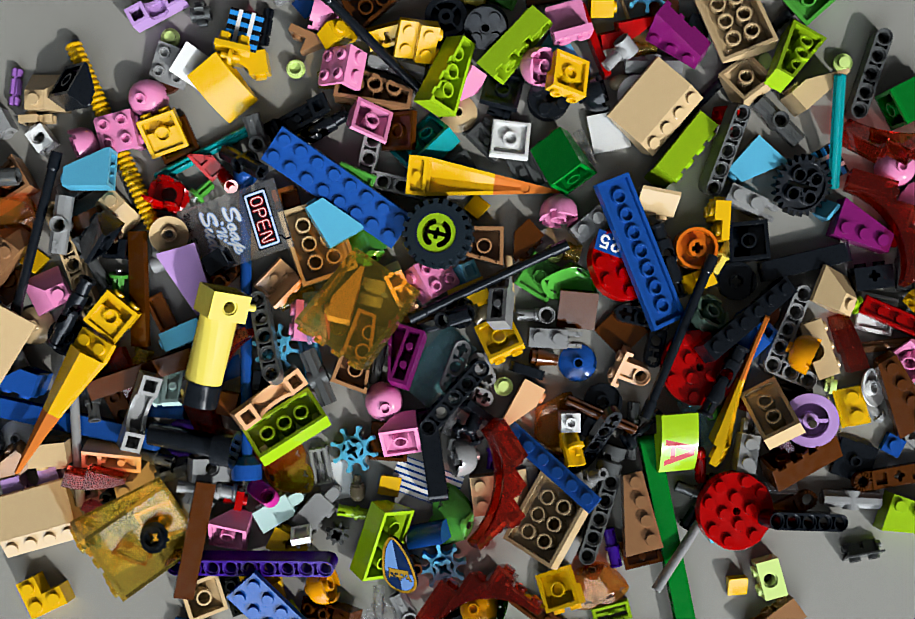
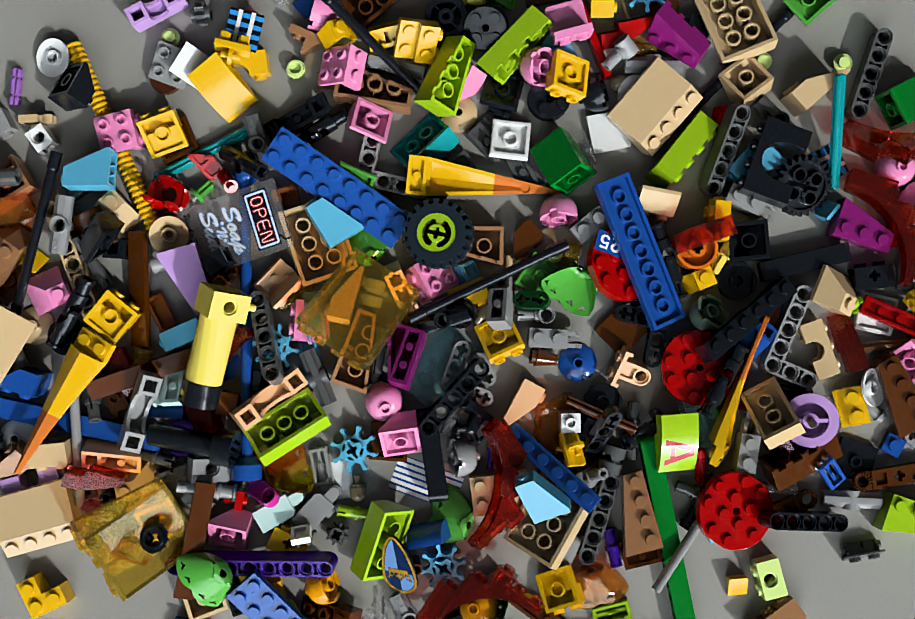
(37, 94): tan slope -> none
(52, 57): none -> white dish
(83, 141): bright pink cylinder -> none
(118, 279): bright green piece -> none
(147, 96): bright pink cylinder -> none
(205, 576): none -> bright green piece
(266, 27): black axle -> none
(389, 485): yellow slope -> none
(402, 132): reddish brown tile -> none
(477, 207): yellow slope -> none
(503, 386): yellowish green plate -> none
(526, 370): black beam -> none
(531, 295): none -> dark green beam
(541, 497): none -> medium azure slope
(577, 309): reddish brown tile -> none
(651, 402): black piece -> none
(703, 234): none -> clear red slope
(756, 181): none -> black arch
(793, 51): lime wedge -> none
(802, 352): light orange cylinder -> none
(825, 466): none -> blue tile
(830, 384): yellowish green plate -> none

